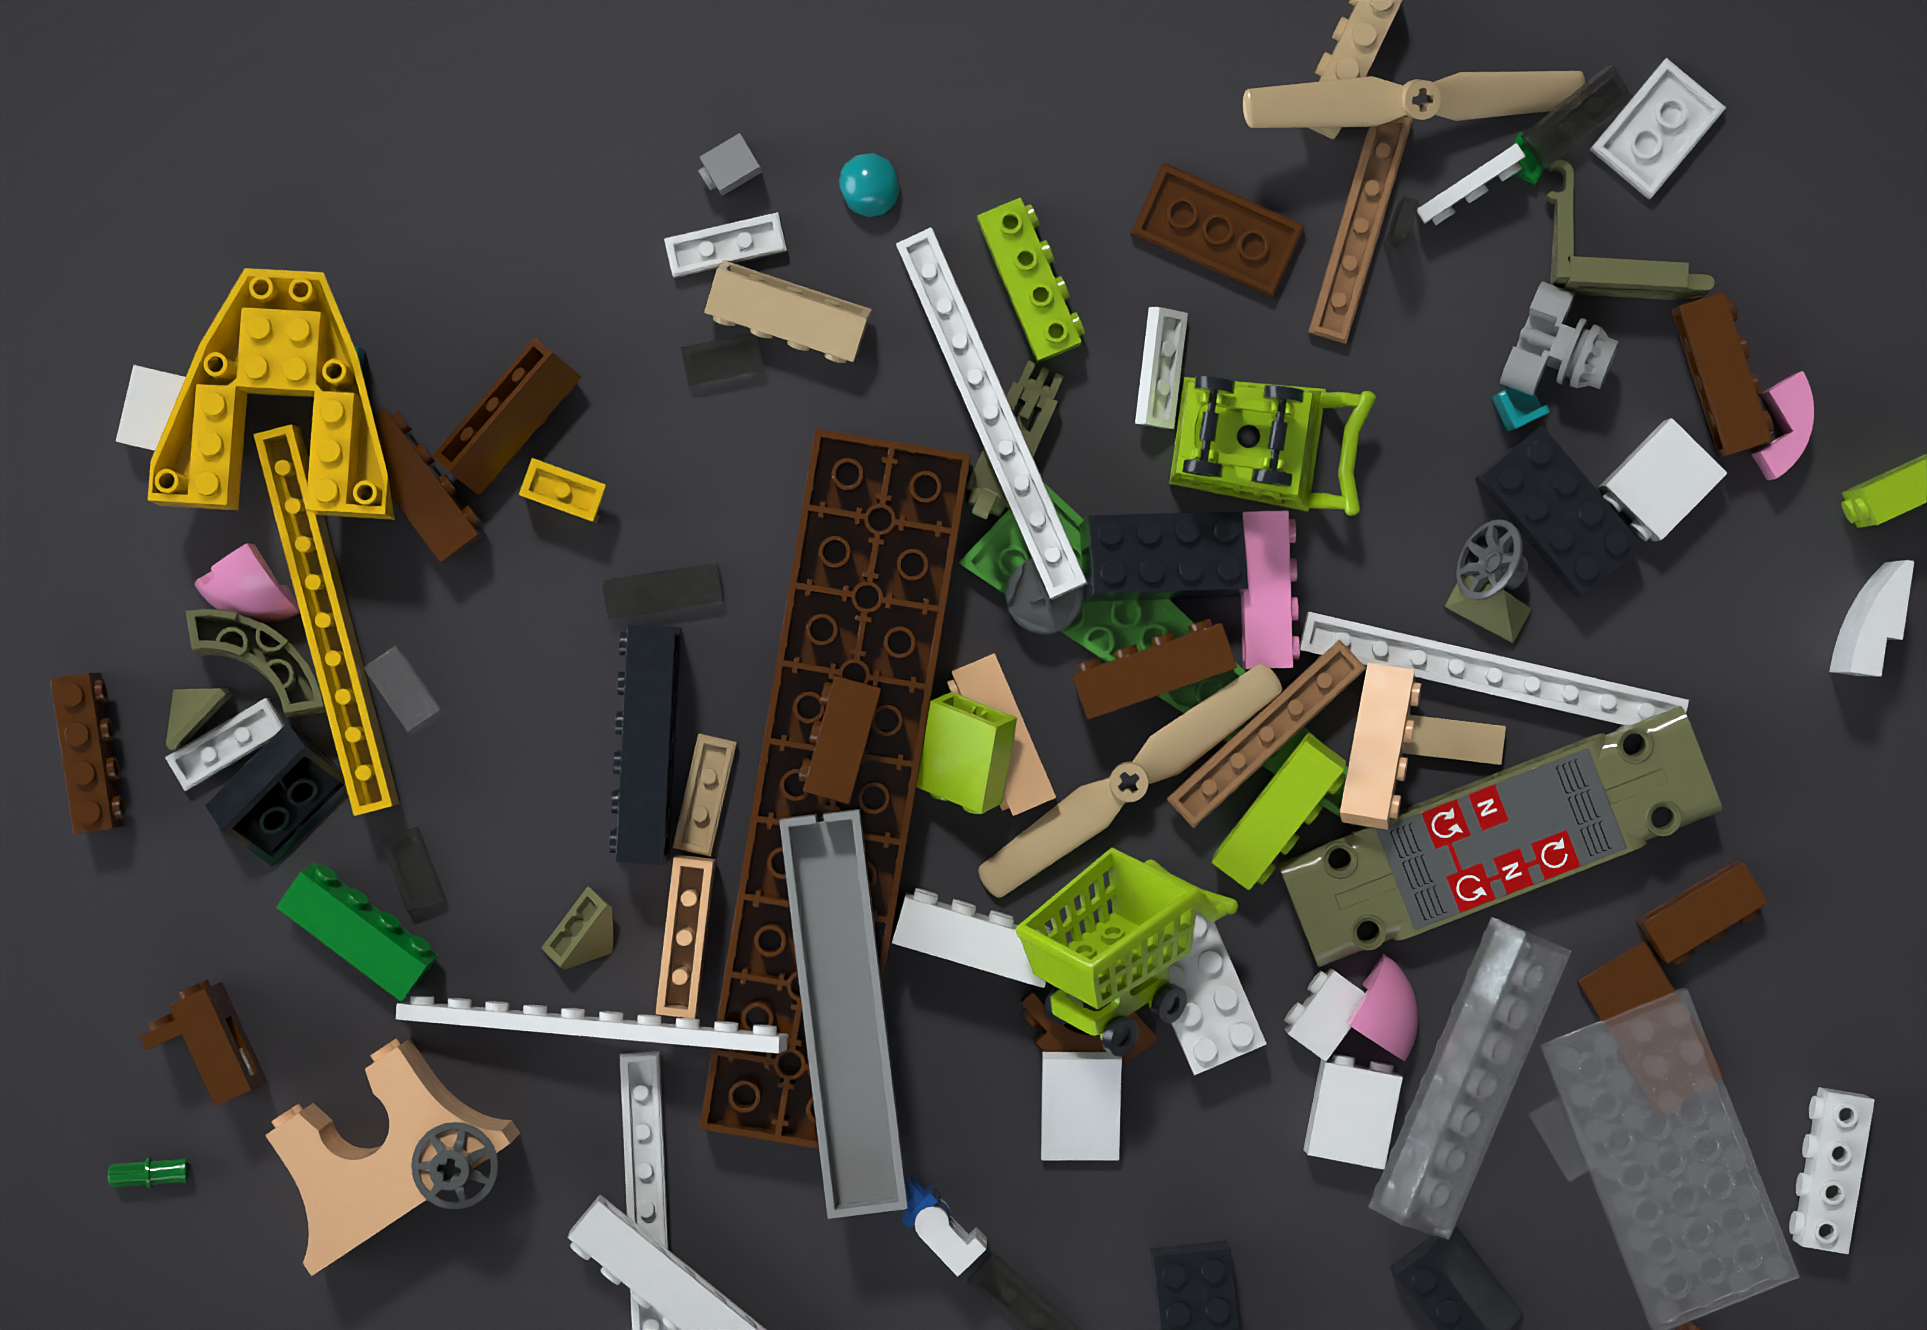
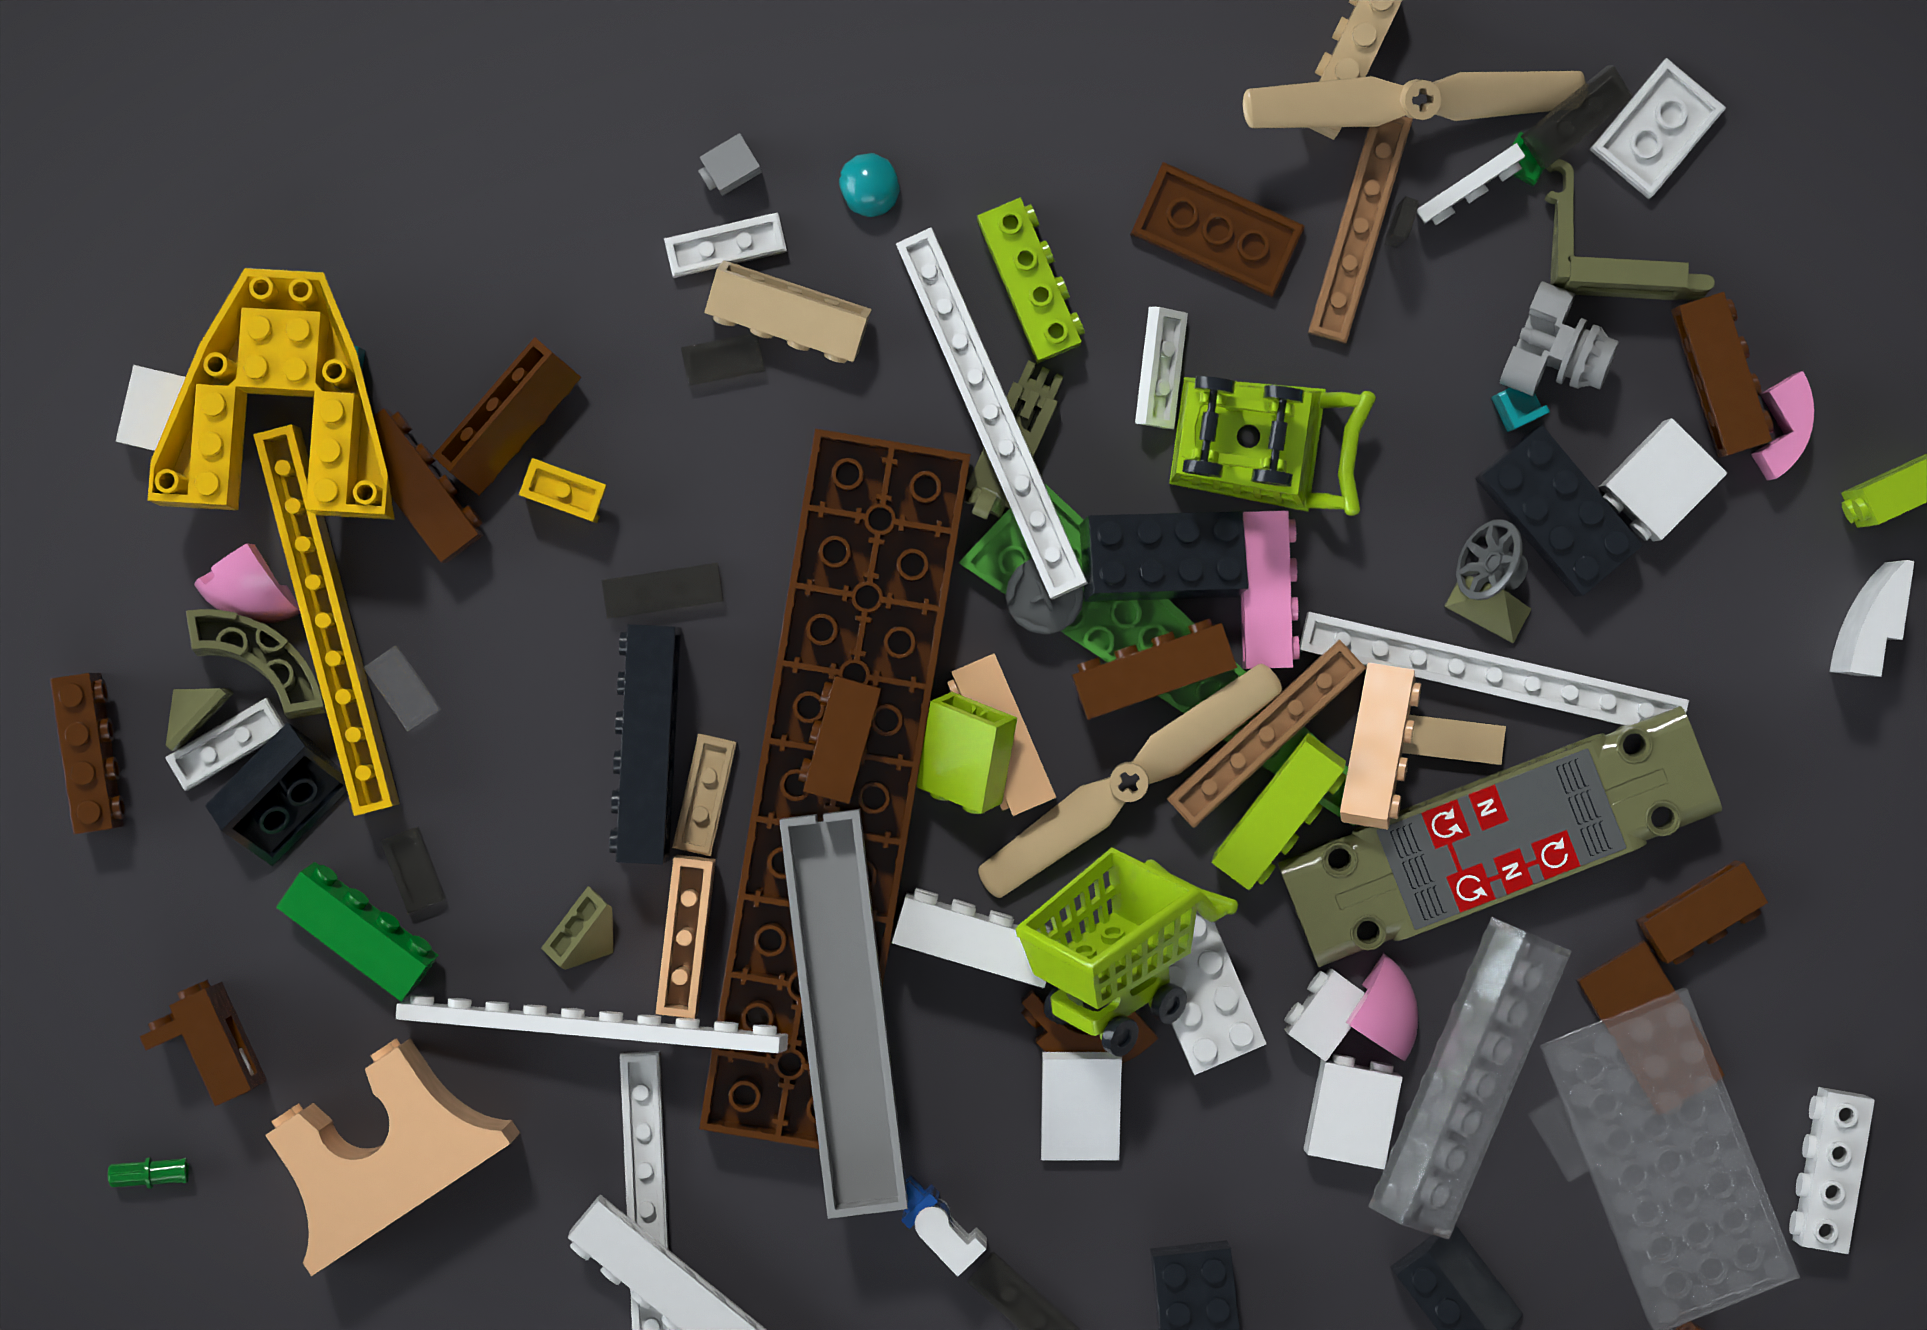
(454, 1166): dark grey wheel -> none

